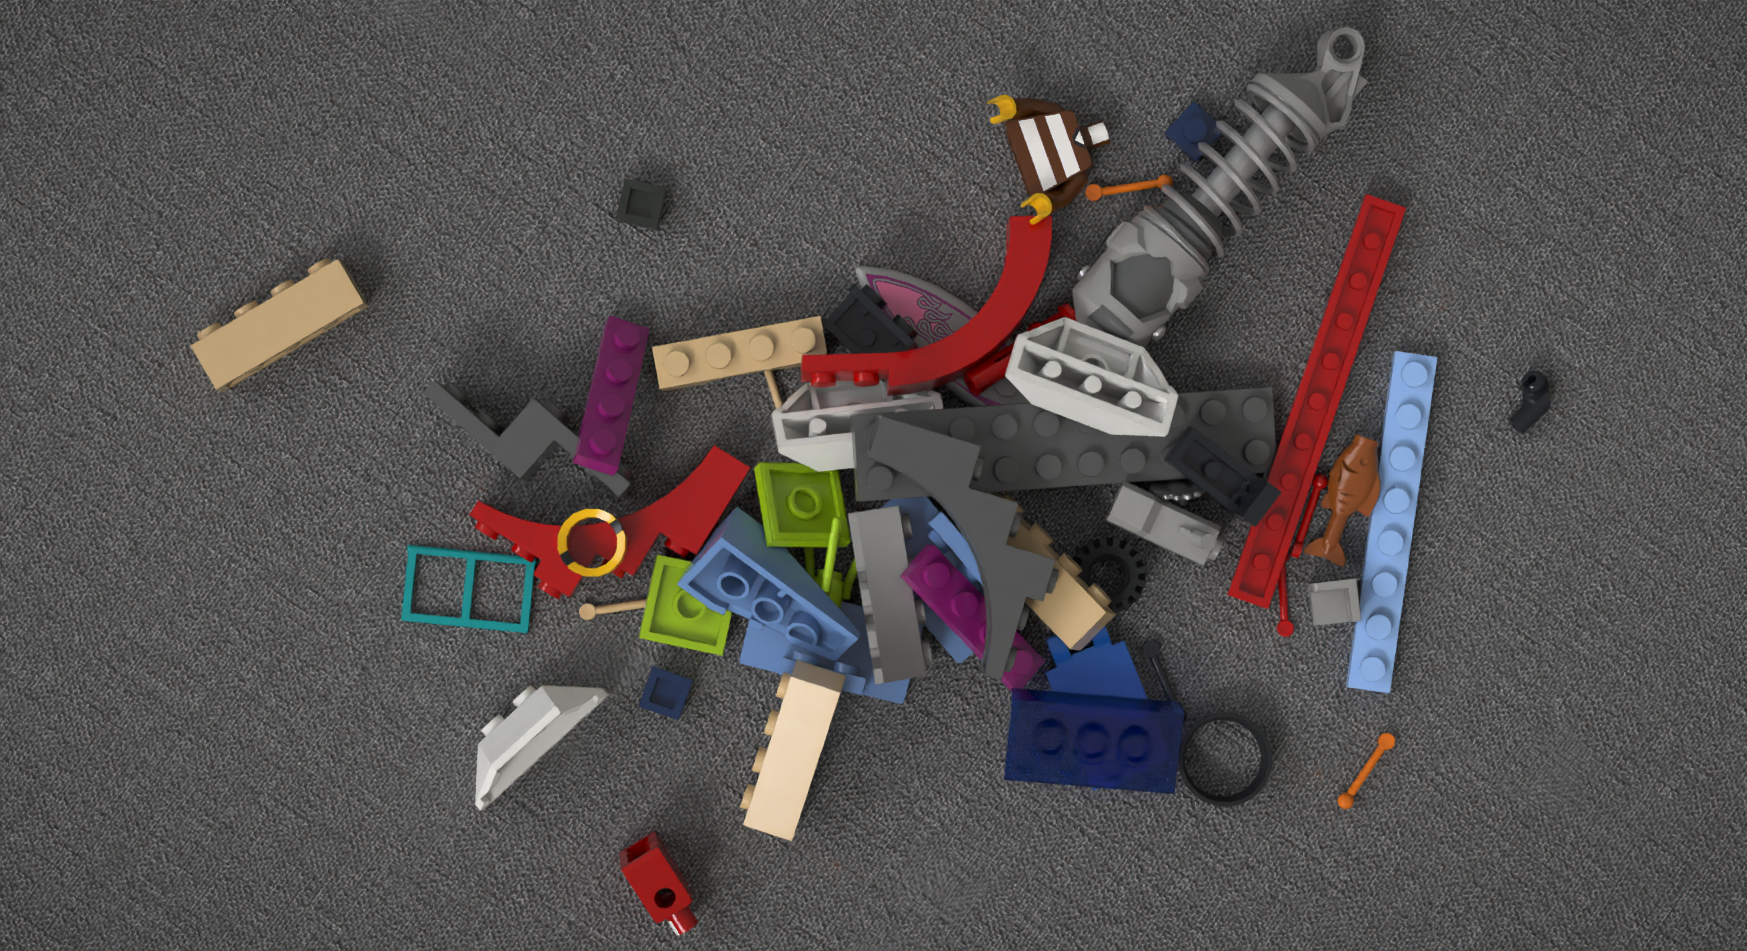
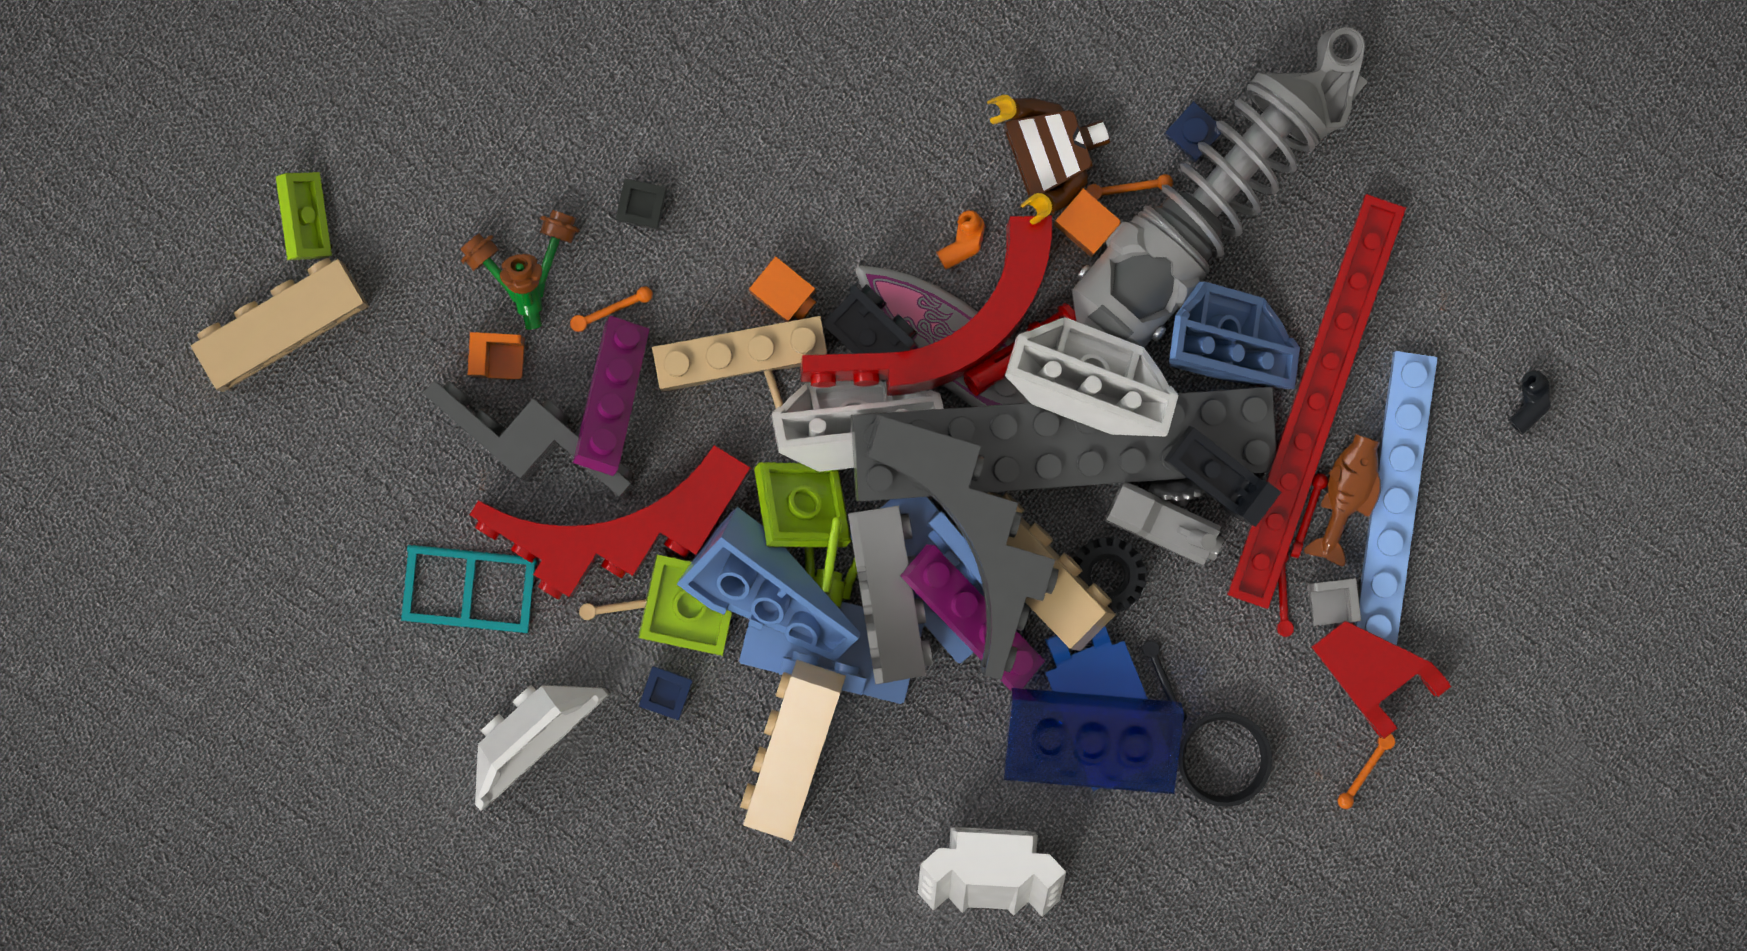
(303, 216): none -> lime plate
(496, 356): none -> orange panel
(521, 274): none -> dark orange plant
(563, 541): yellow piece -> none
(580, 323): none -> orange hinge
(648, 870): red torso -> none
(784, 291): none -> orange brick
(967, 241): none -> orange arm
(991, 872): none -> white slope
(1087, 222): none -> orange panel
(1233, 339): none -> medium blue wedge
(1373, 670): none -> red flag

